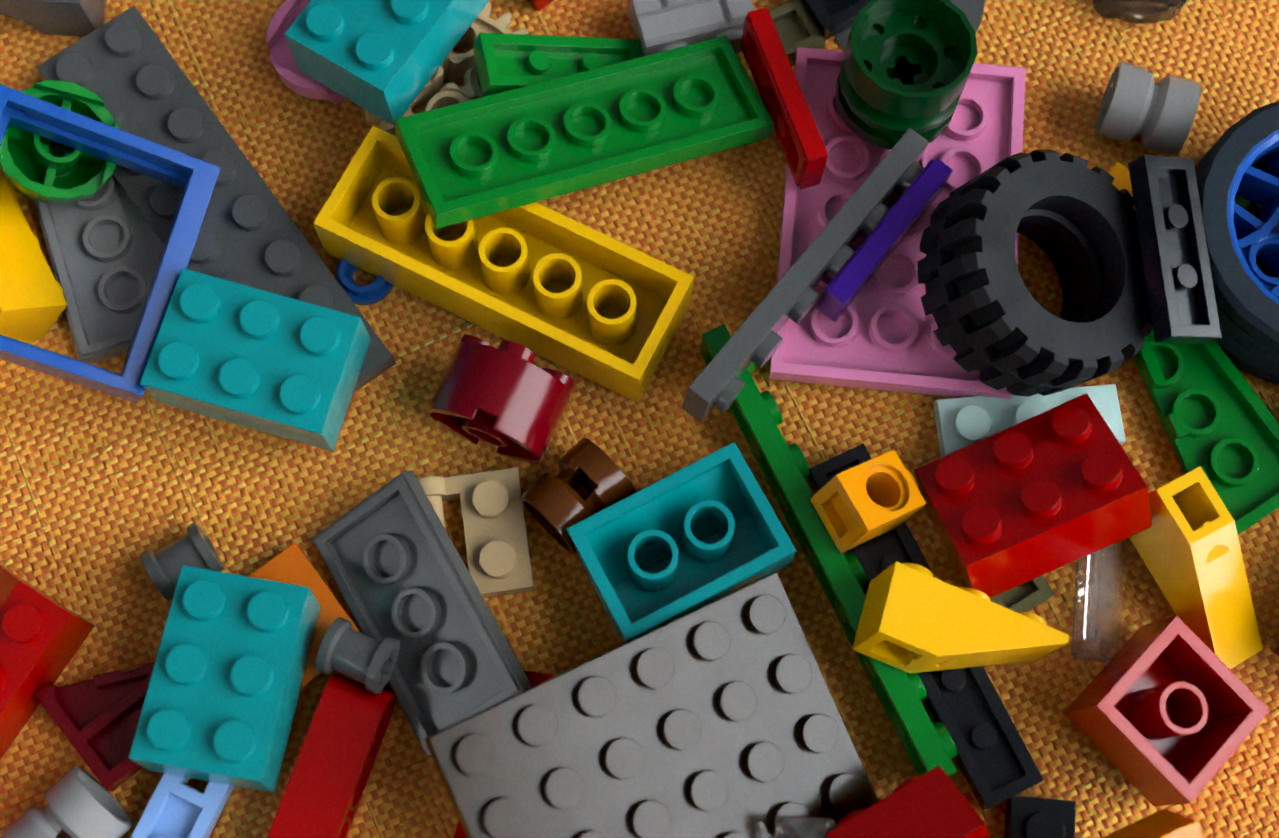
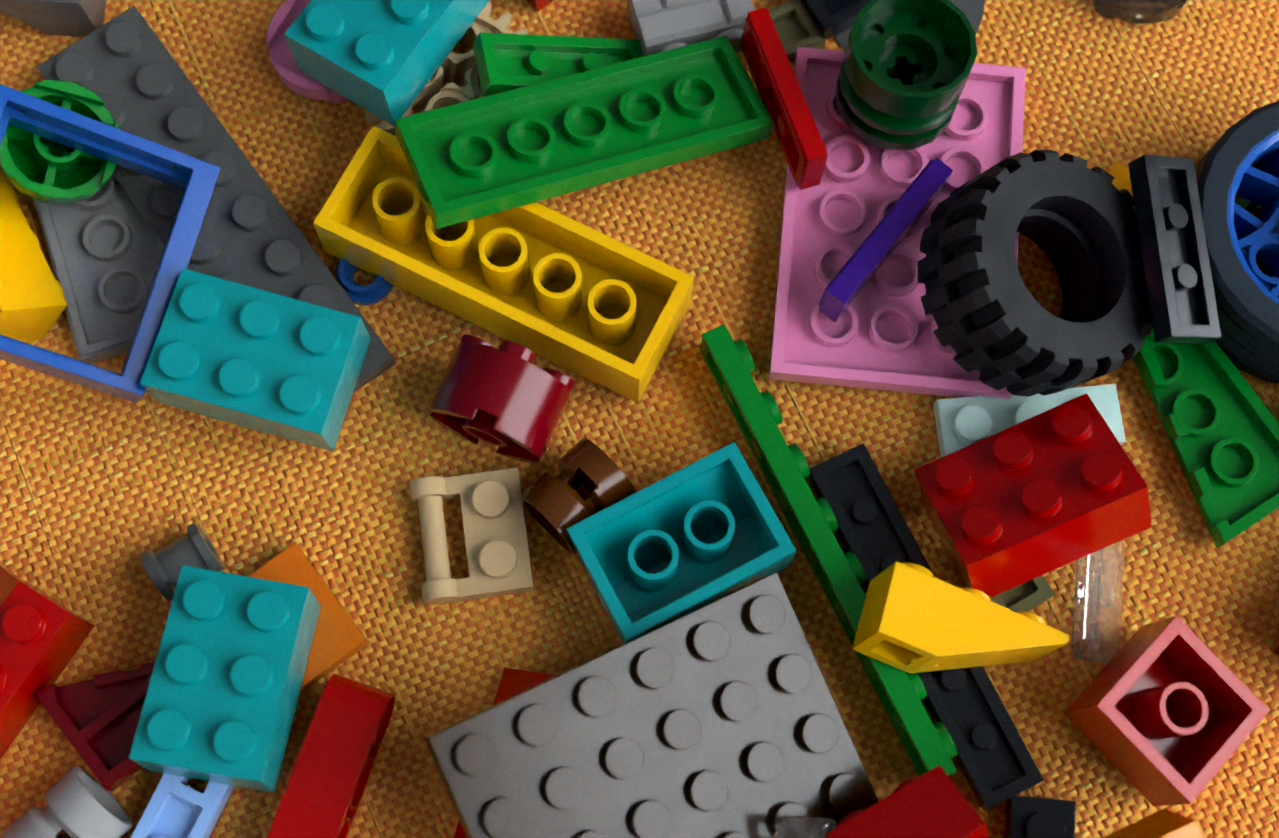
(357, 655): dark grey bush -> none
(414, 587): dark grey tile -> none
(794, 293): dark grey plate -> none
(851, 513): light orange brick -> none
(1155, 111): light grey wheel -> none
(1201, 566): yellow slope -> none

